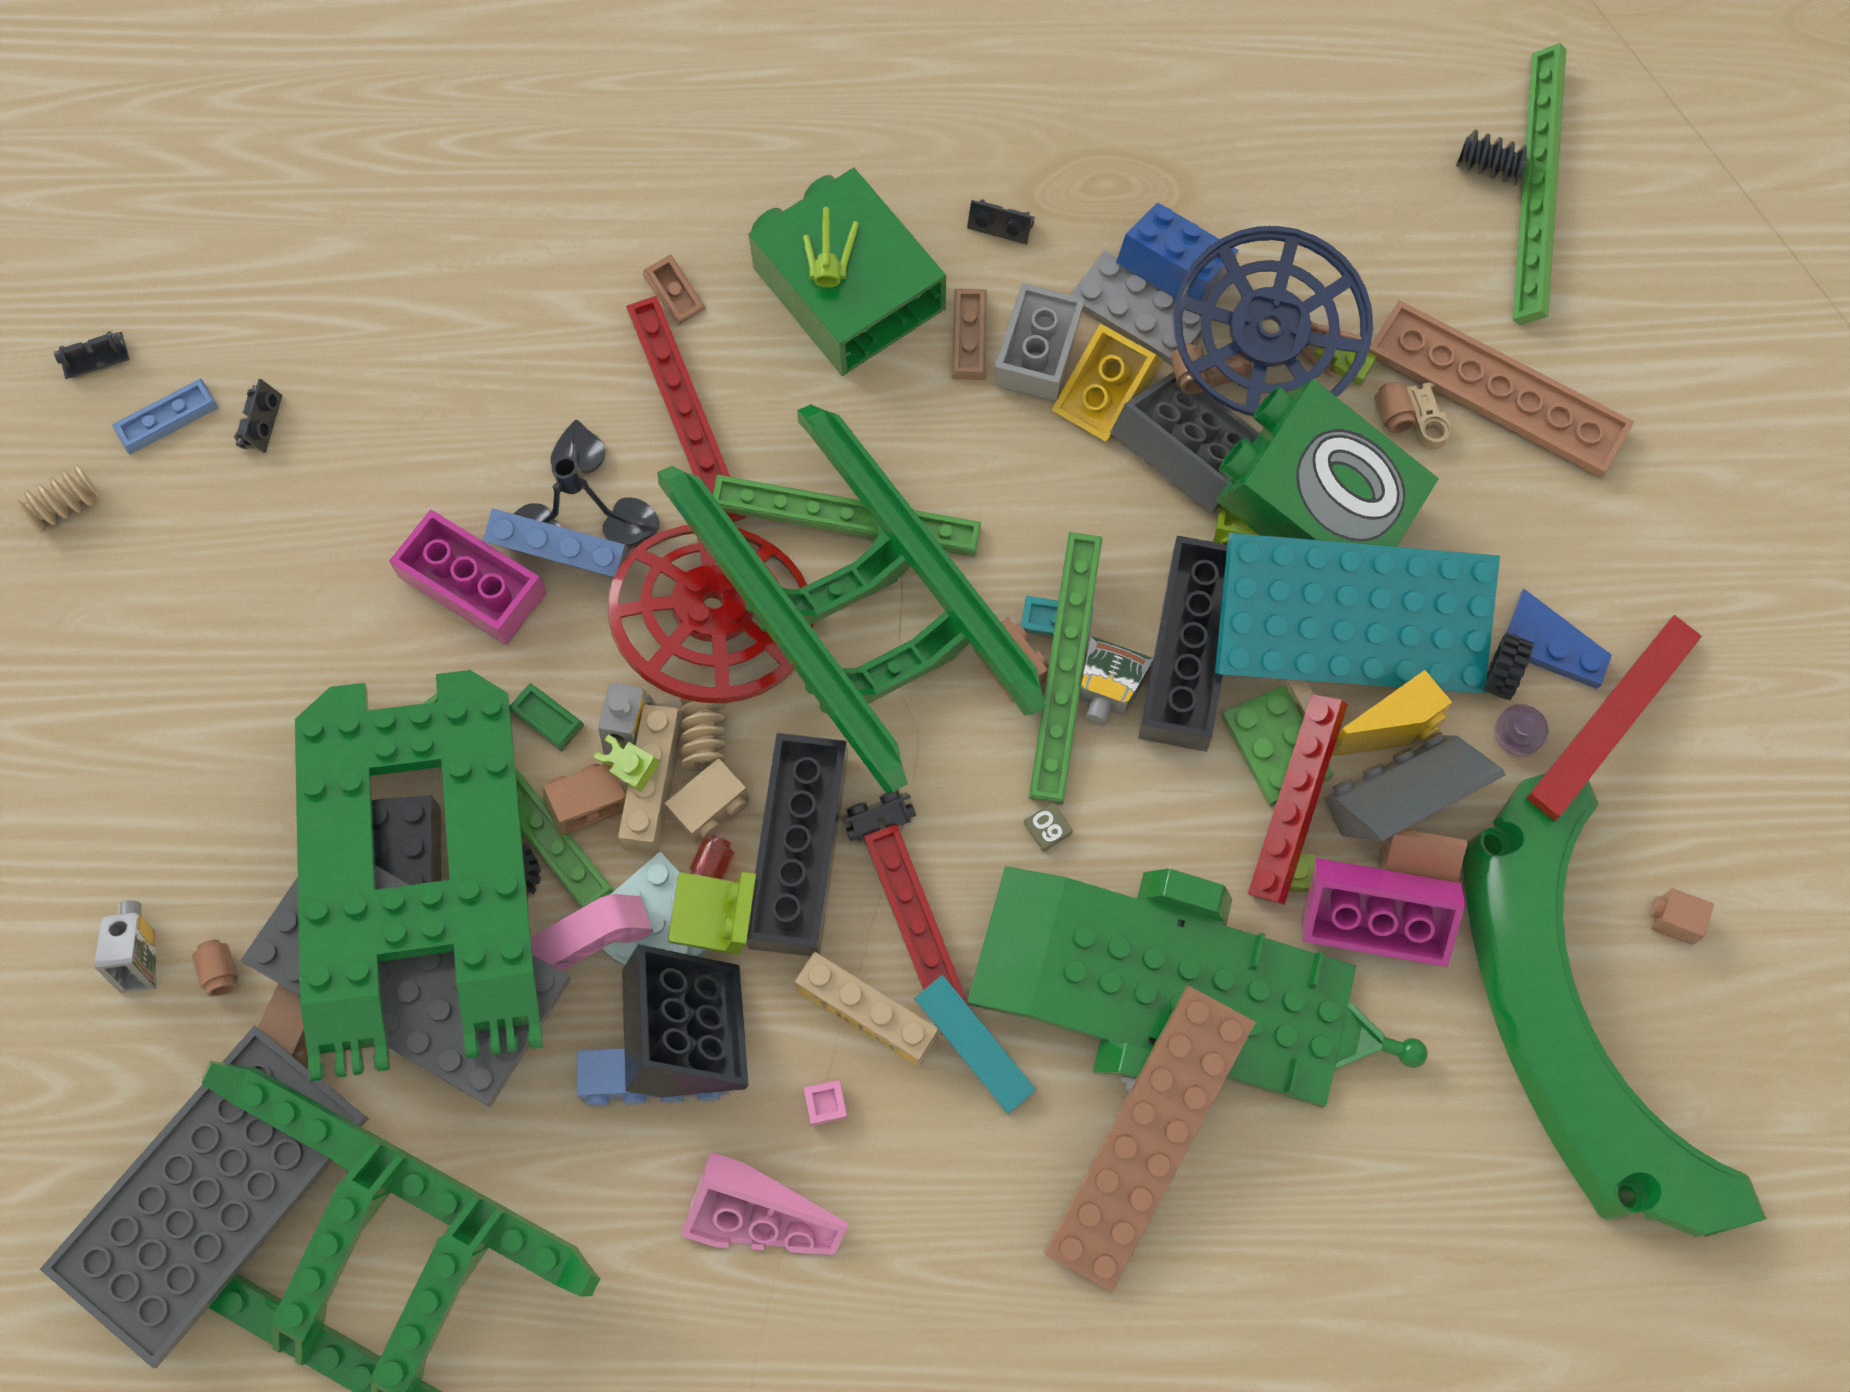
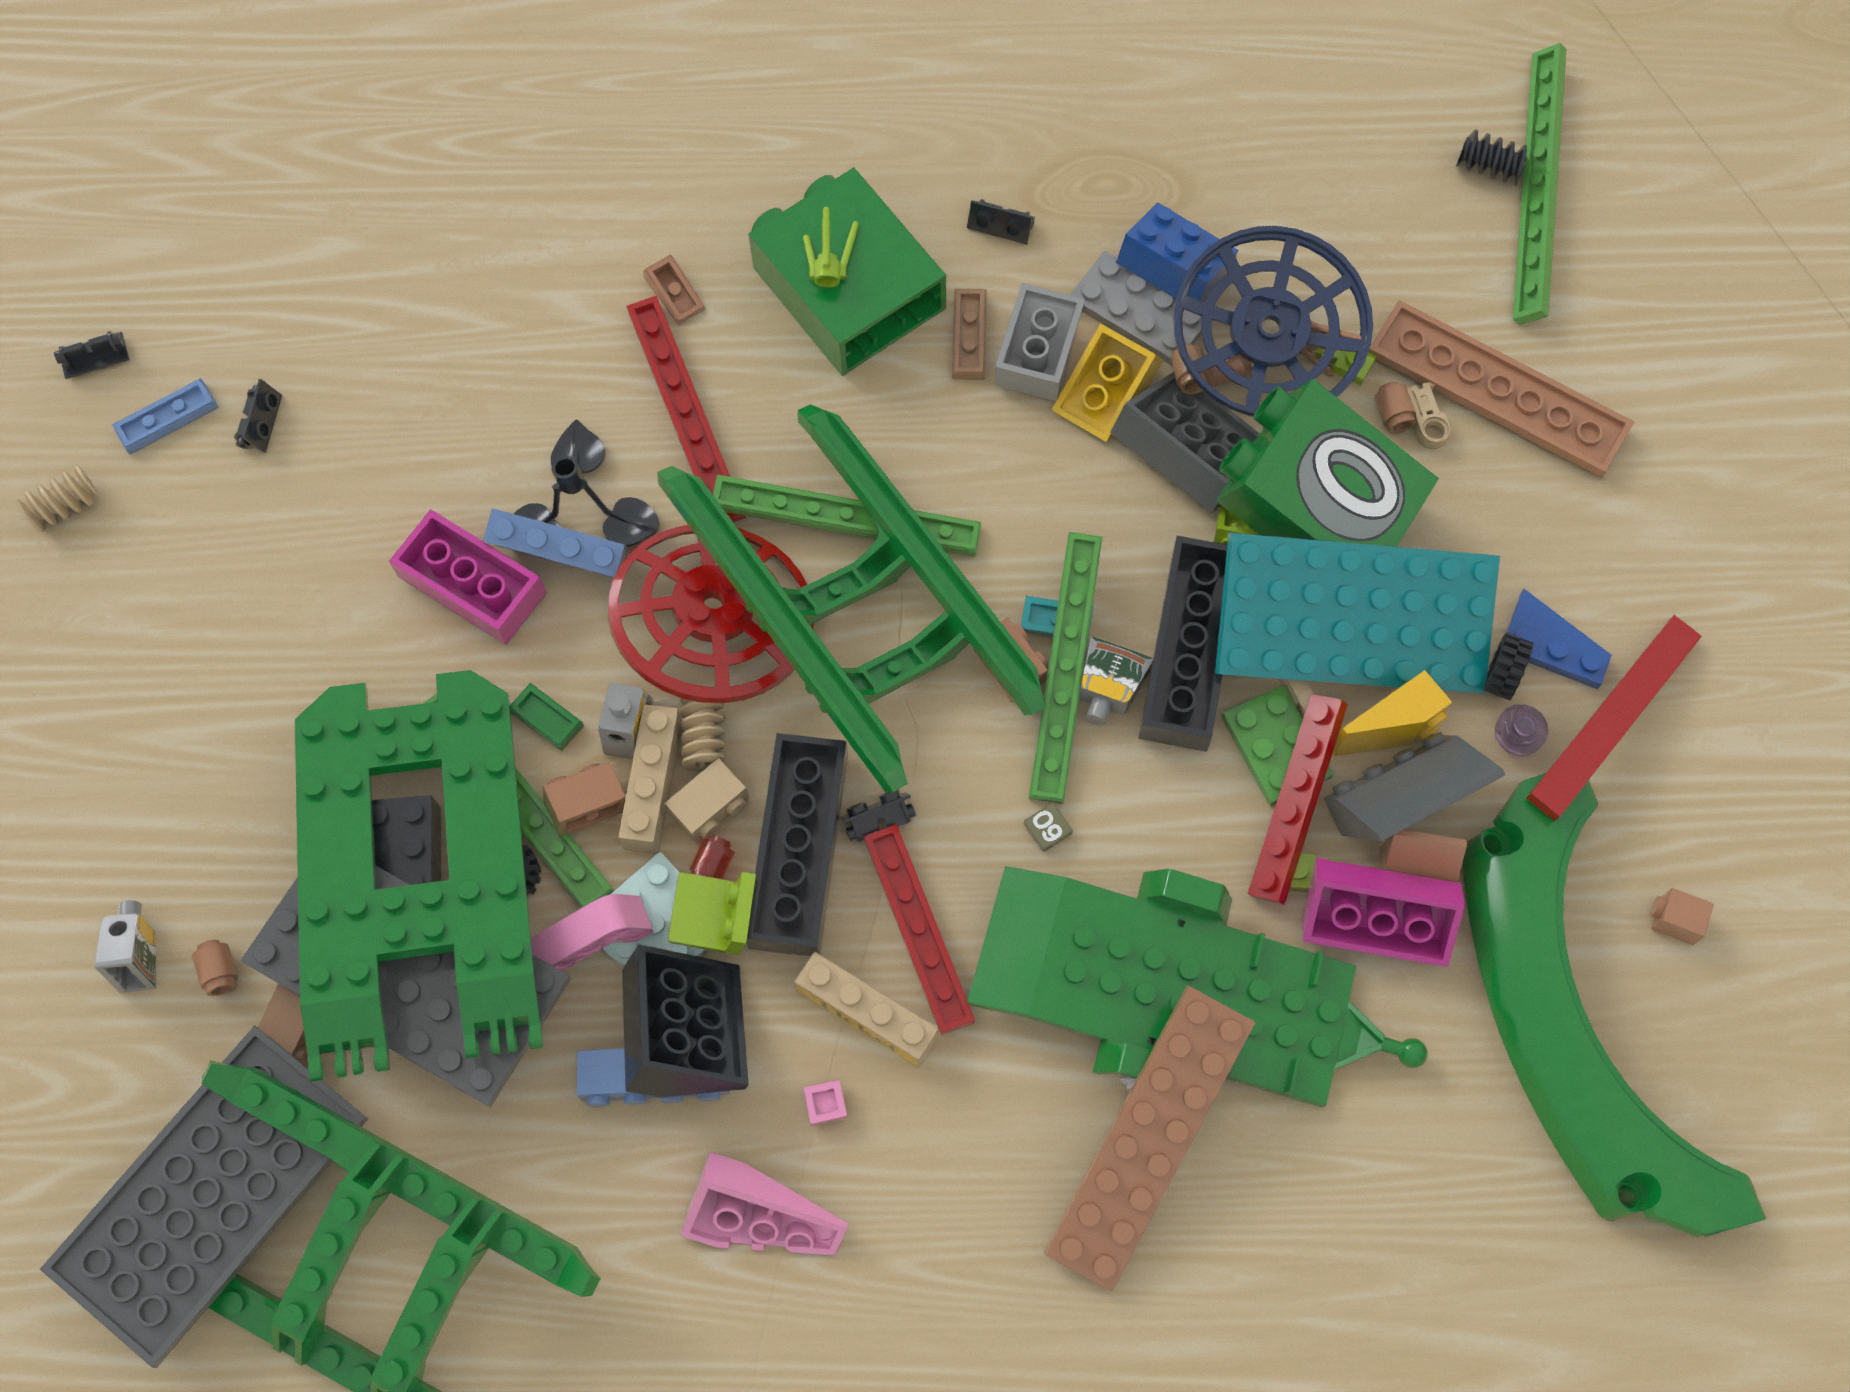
(629, 763): lime plate -> none
(975, 1044): teal tile -> none

